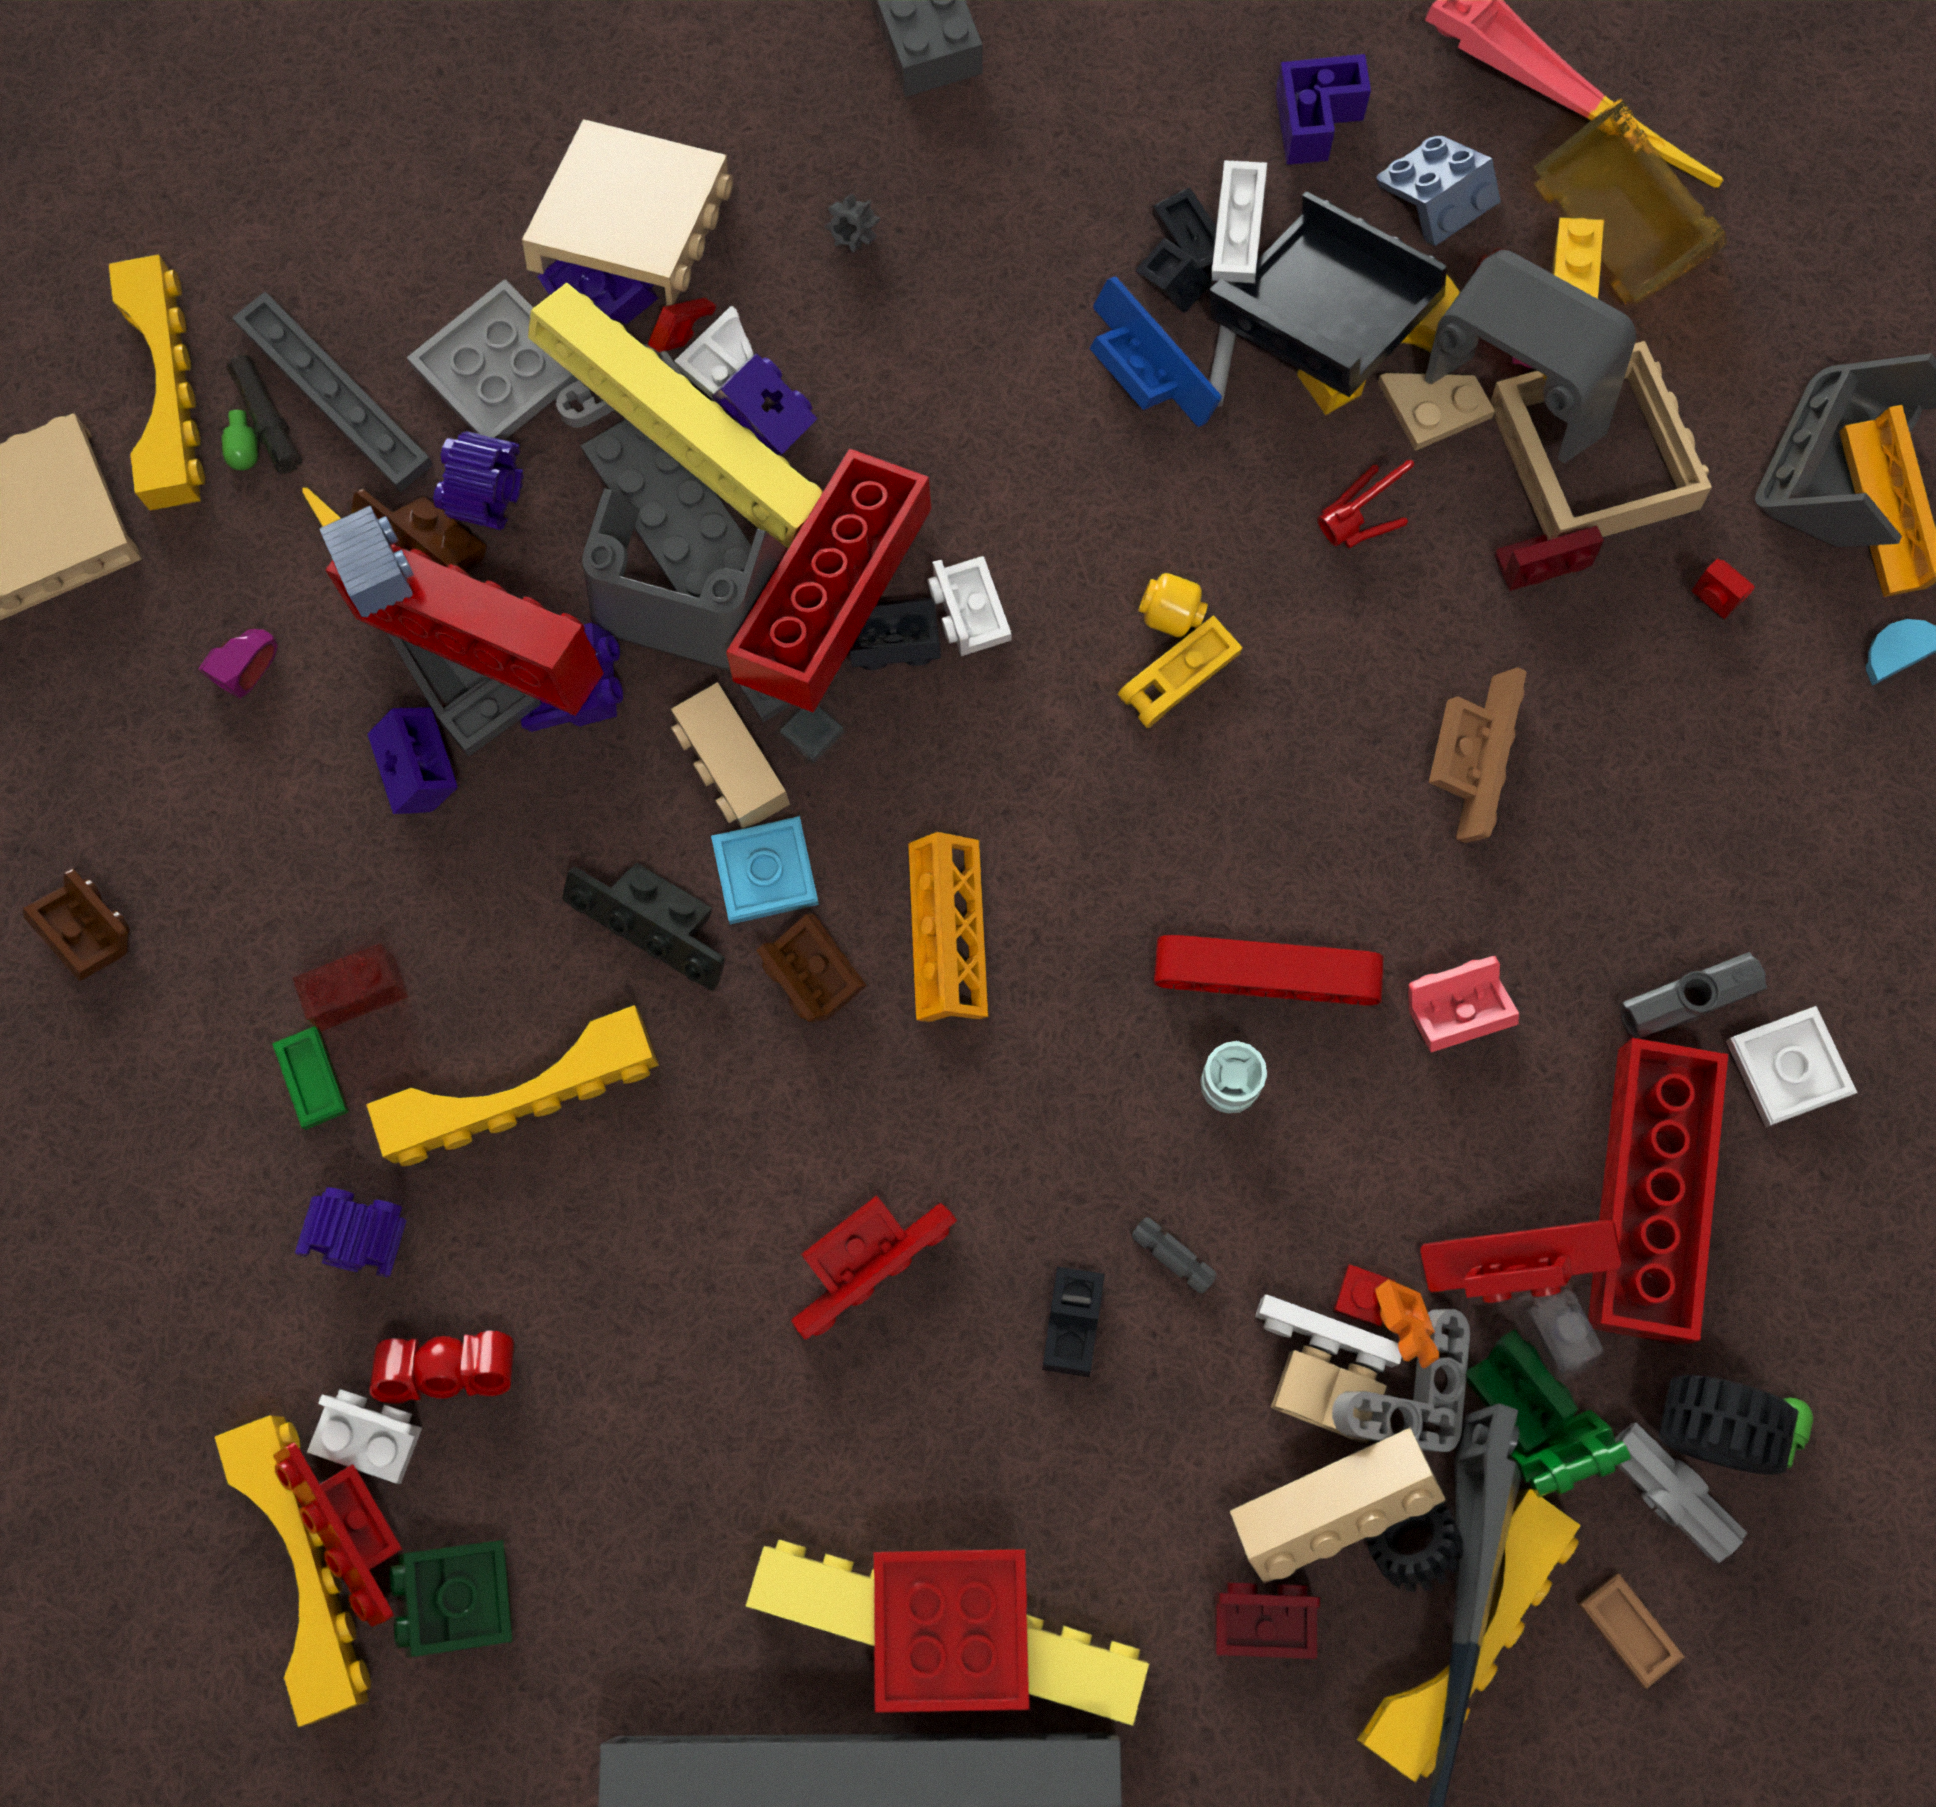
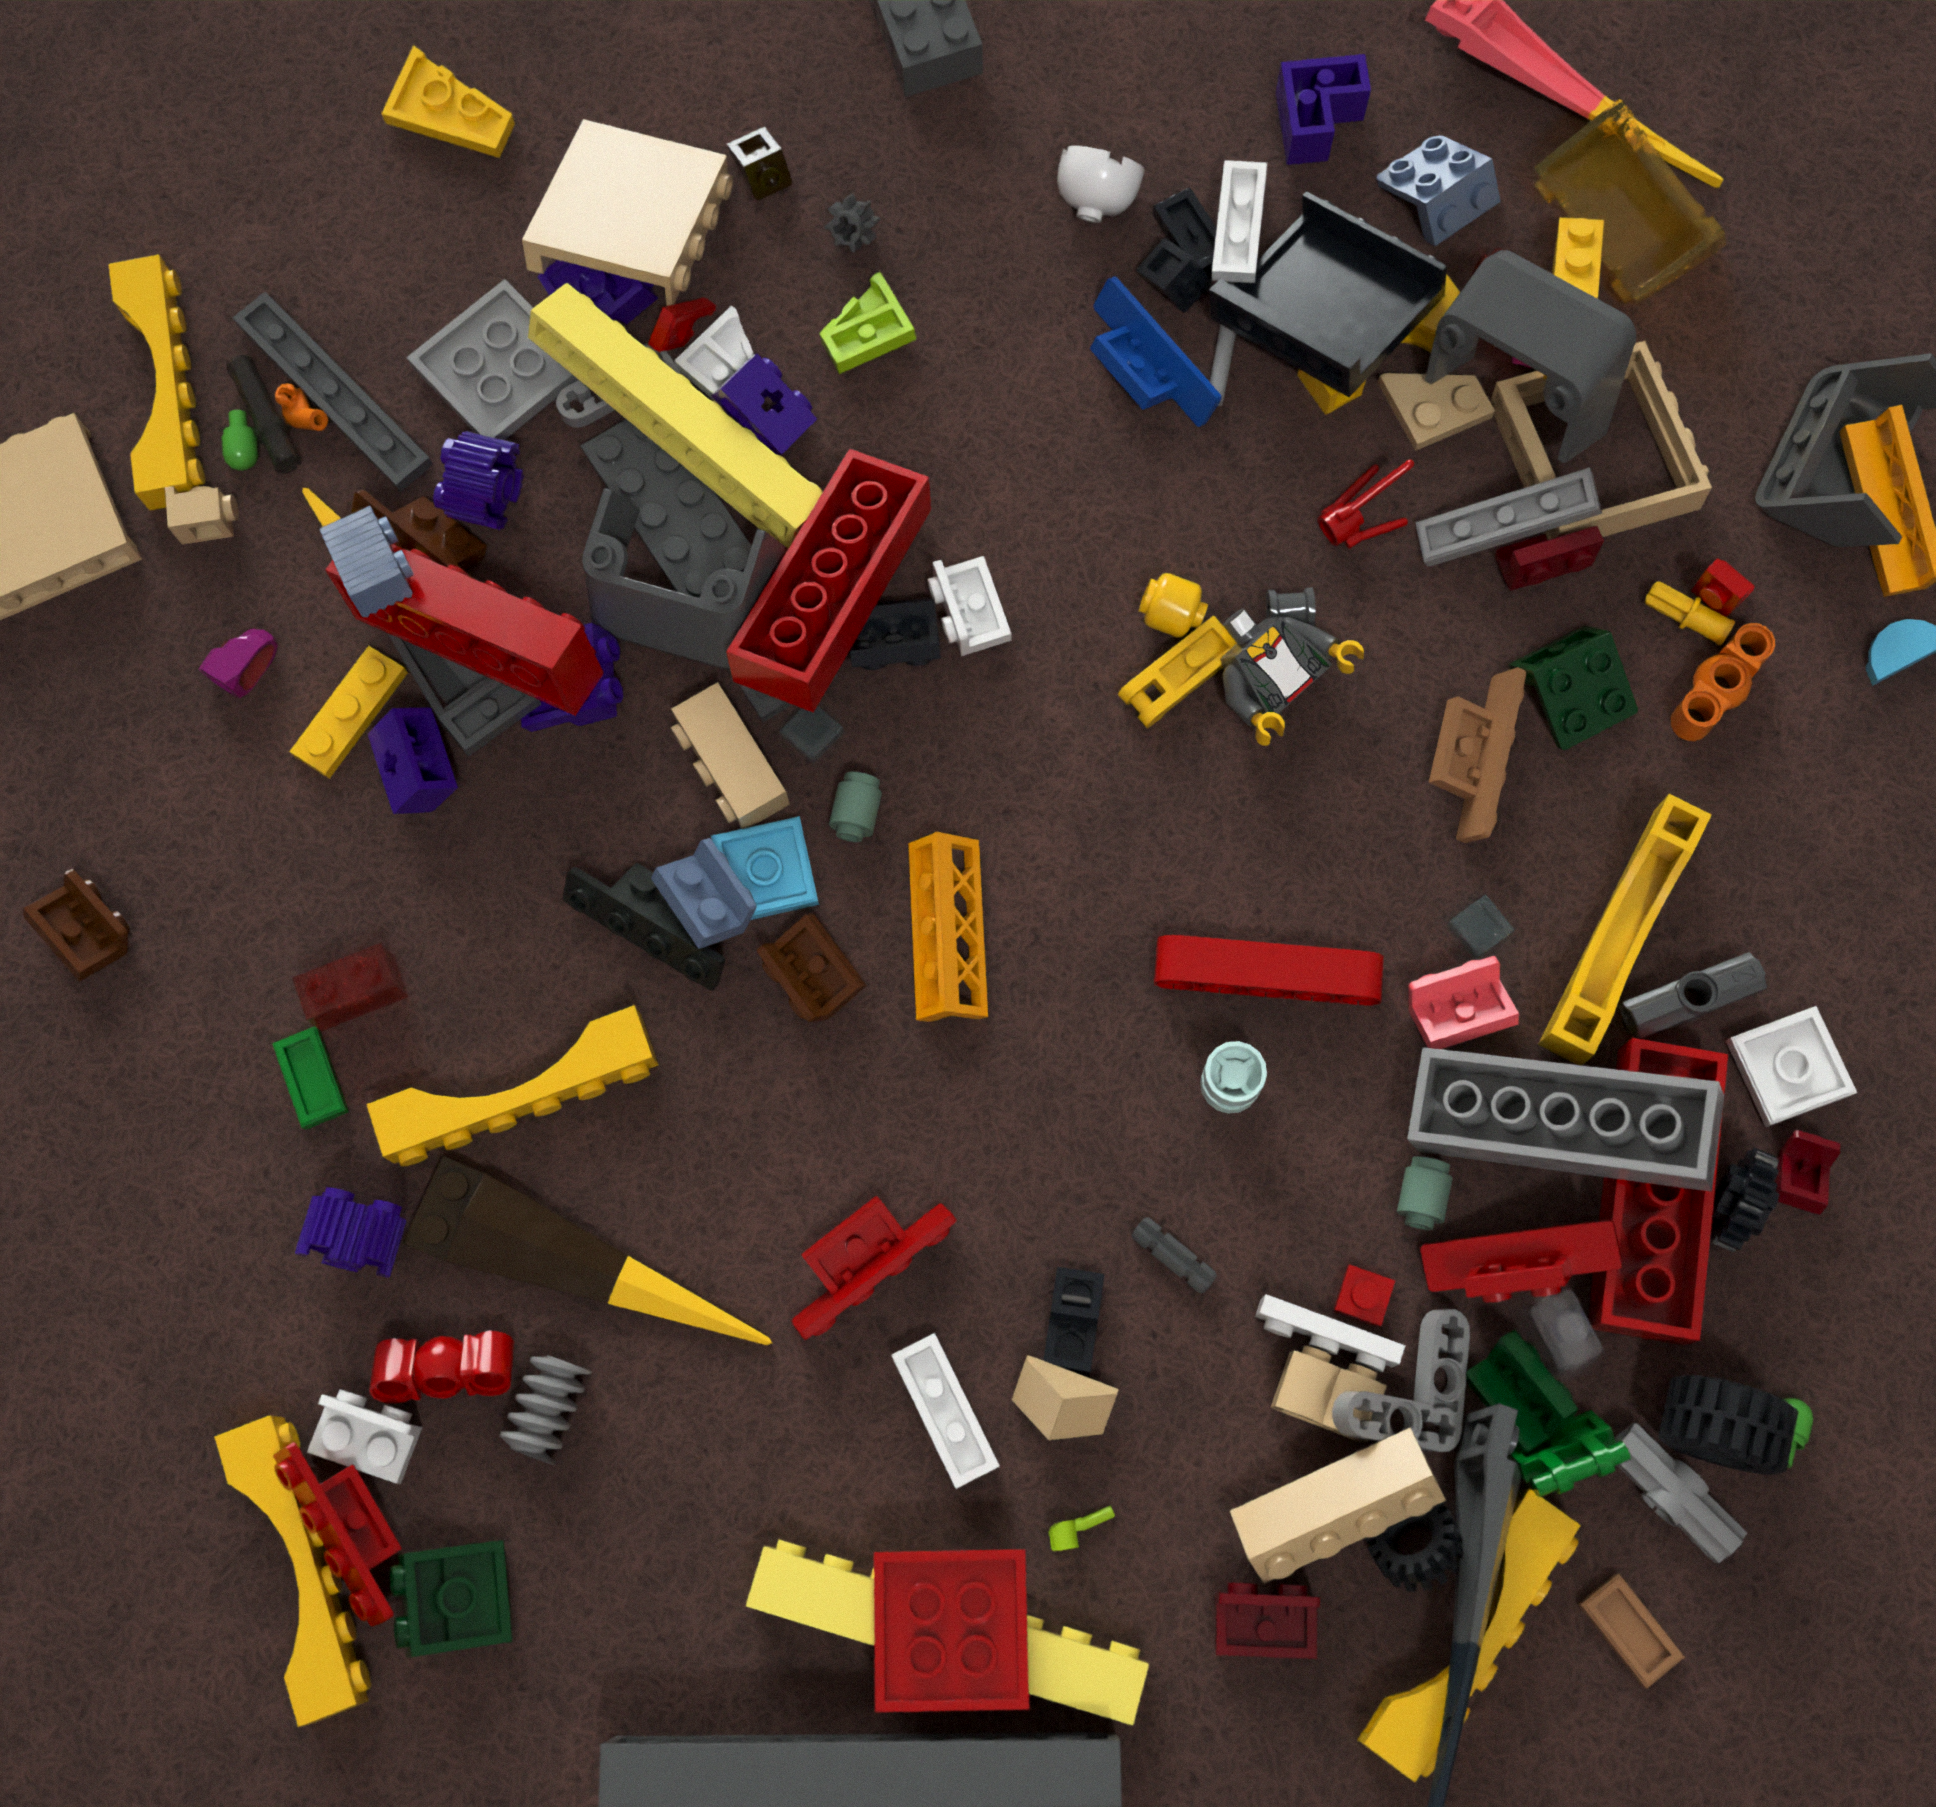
(200, 514): none -> tan brick
(298, 410): none -> orange arm
(348, 712): none -> yellow plate
(439, 106): none -> yellow wing
(498, 1231): none -> dark brown plate
(544, 1407): none -> light grey piece
(706, 895): none -> sand blue bracket
(761, 163): none -> dark brown bracket
(855, 806): none -> sand green brick
(867, 327): none -> lime wing
(945, 1411): none -> white plate
(1062, 1401): none -> tan slope
(1064, 1534): none -> lime hand
(1097, 183): none -> white cylinder
(1275, 666): none -> torso
(1293, 605): none -> dark grey bush
(1407, 1316): orange plate -> none
(1425, 1193): none -> sand green brick
(1480, 927): none -> clear light blue tile
(1509, 517): none -> light grey tile
(1568, 1118): none -> light grey brick
(1579, 684): none -> dark green bracket
(1619, 936): none -> yellow arch
(1689, 612): none -> yellow axle
(1735, 668): none -> orange piece
(1744, 1199): none -> black gear
(1806, 1171): none -> dark red bracket

